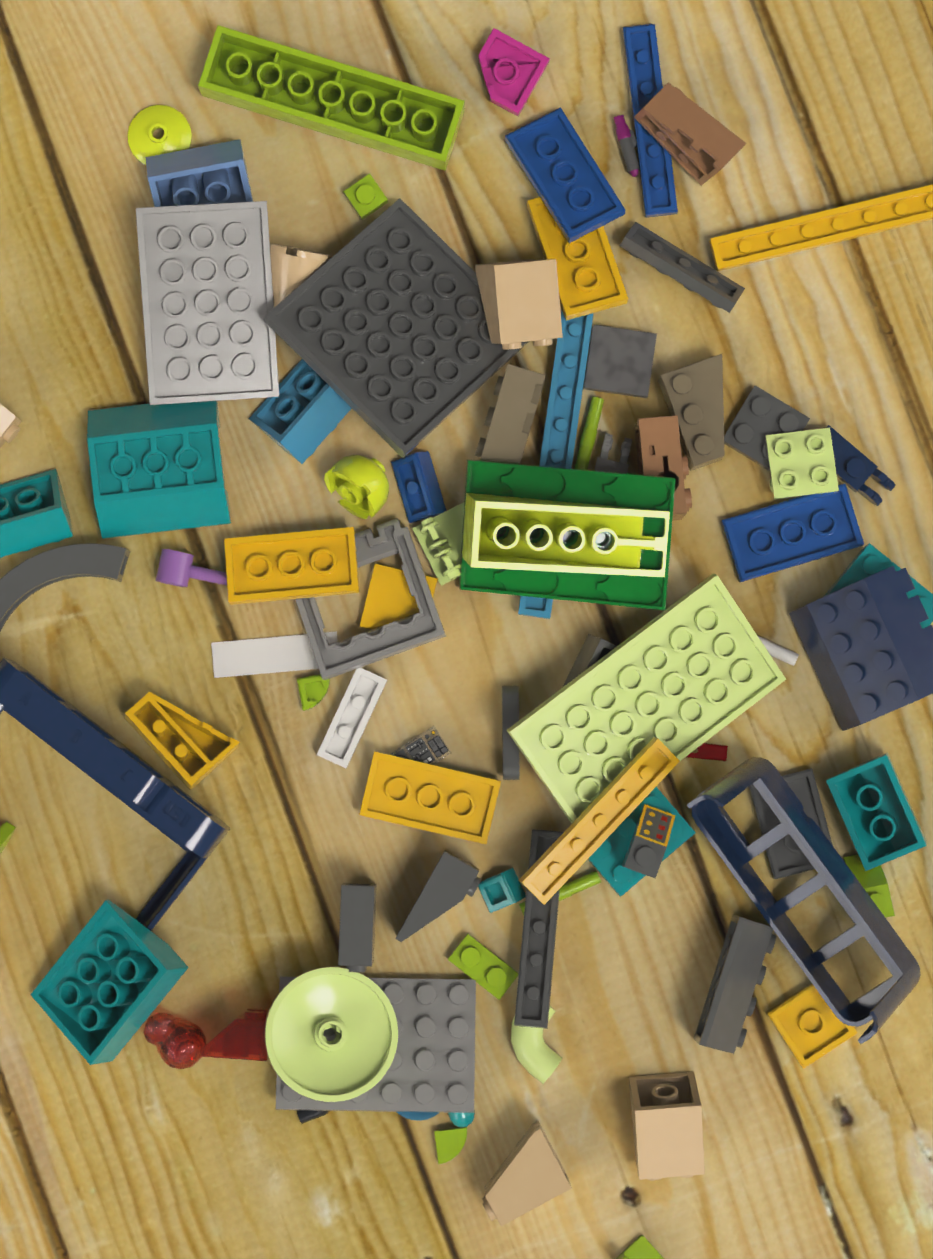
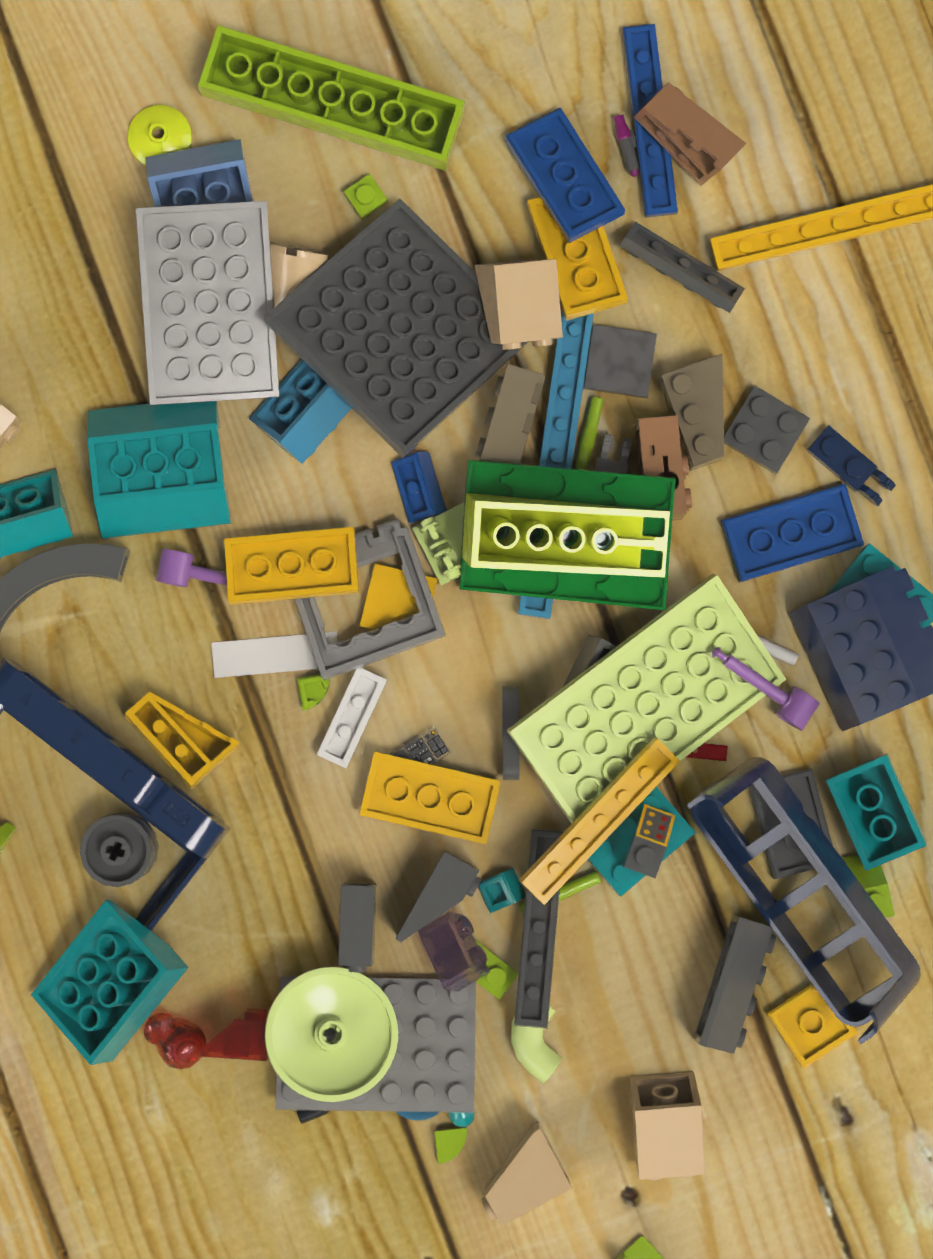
(100, 853): none -> dark grey wheel
(360, 483): neon yellow cylinder -> none
(454, 951): none -> brick
(510, 71): dark pink plate -> none
(794, 706): none -> medium lavender piece
(801, 463): yellowish green hinge -> none

